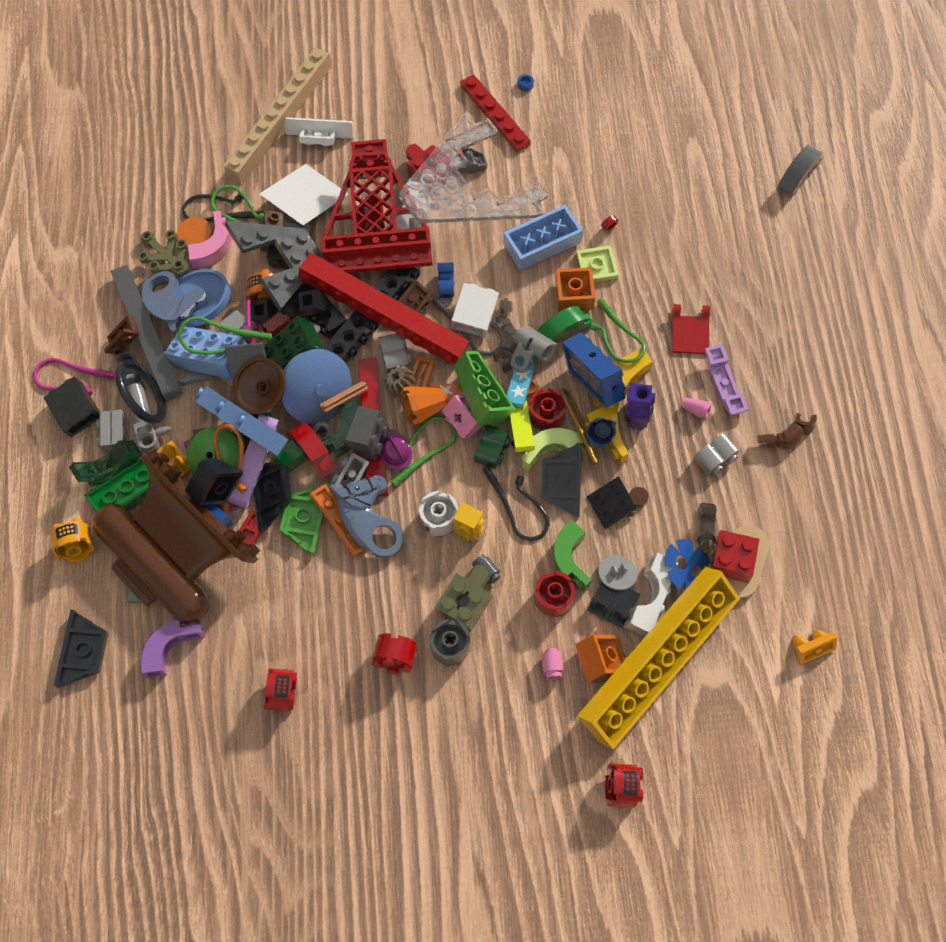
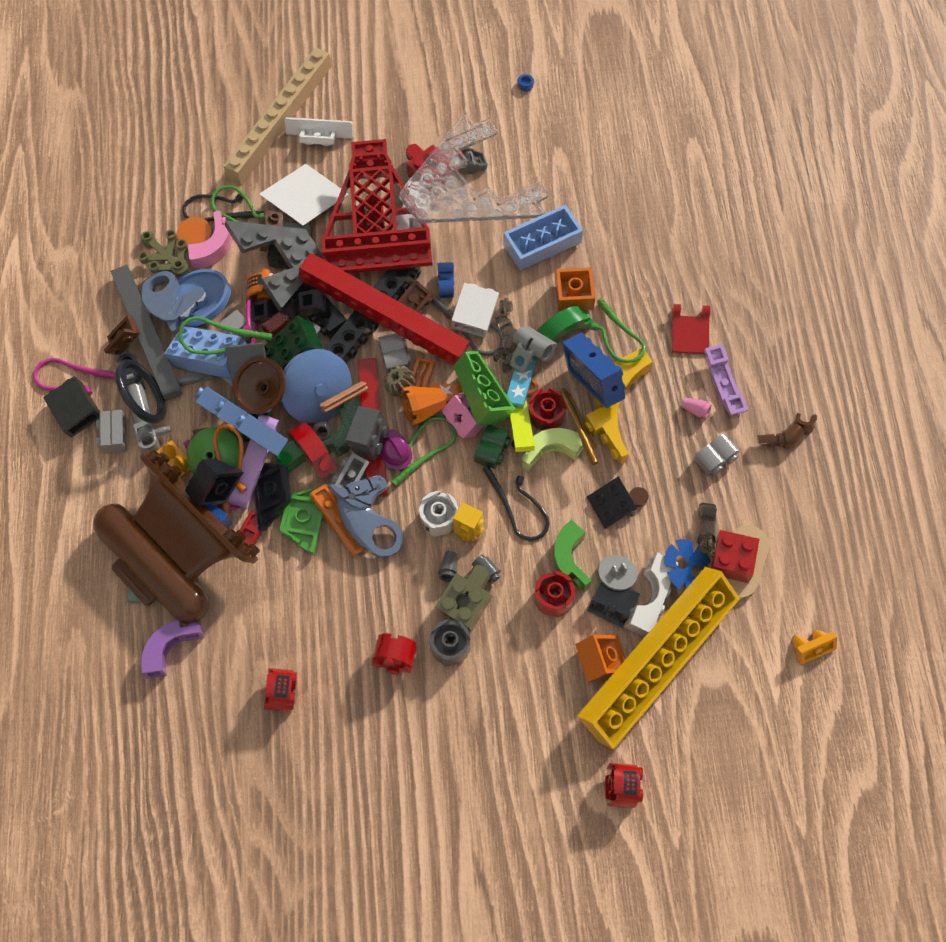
(71, 541): light orange brick -> none
(81, 650): black wing -> none
(100, 470): clear green arch -> none
(123, 488): green tile -> none
(448, 566): none -> dark grey cone
(495, 113): red plate -> none
(552, 664): bright pink brick -> none
(563, 479): black wing -> none
(601, 261): yellowish green tile -> none
(601, 432): dark blue hair -> none
(609, 223): red tile -> none
(639, 405): dark purple piece -> none
(799, 168): dark grey arch -> none

